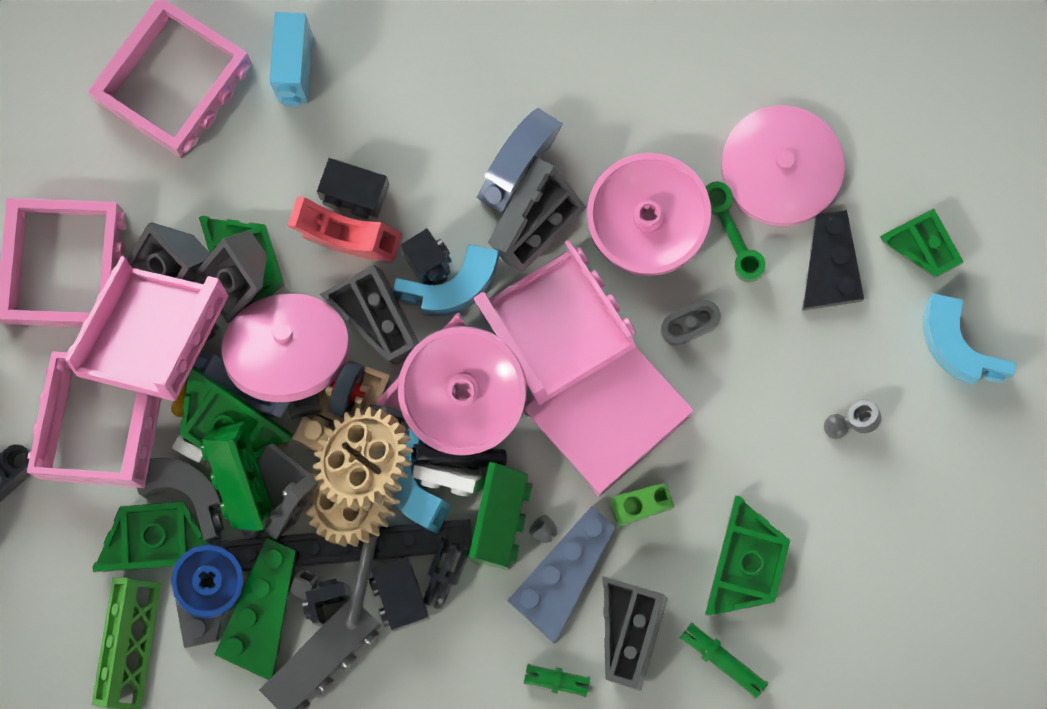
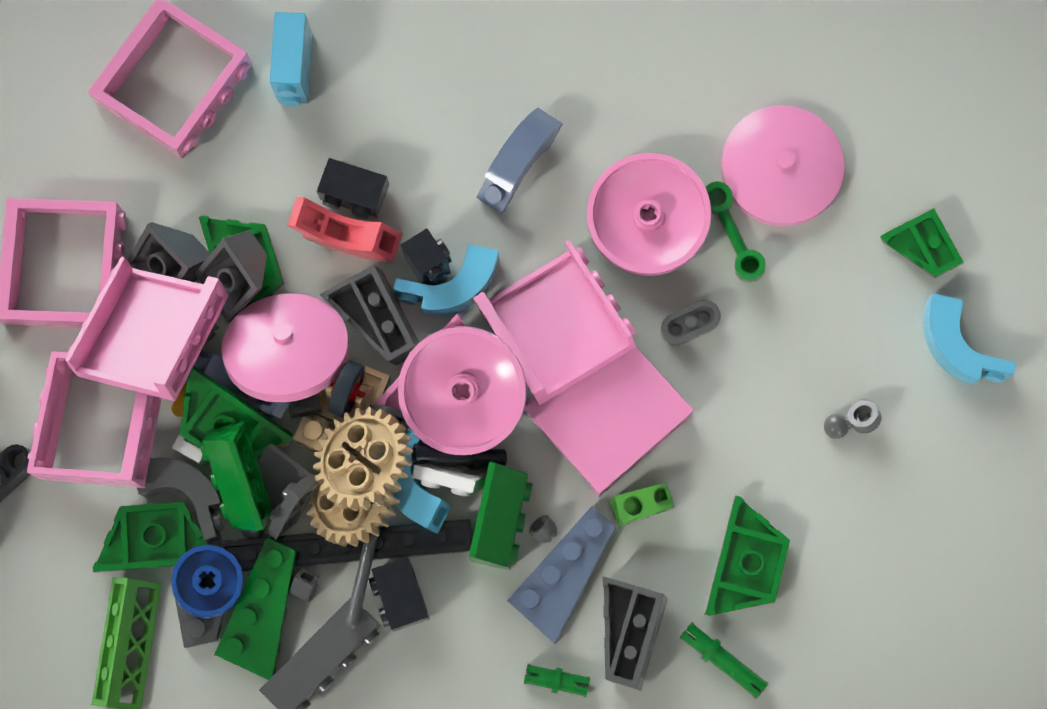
(328, 593): black bracket -> none
(444, 573): black arm -> none
(535, 215): dark grey wedge -> none
(833, 265): black wing -> none

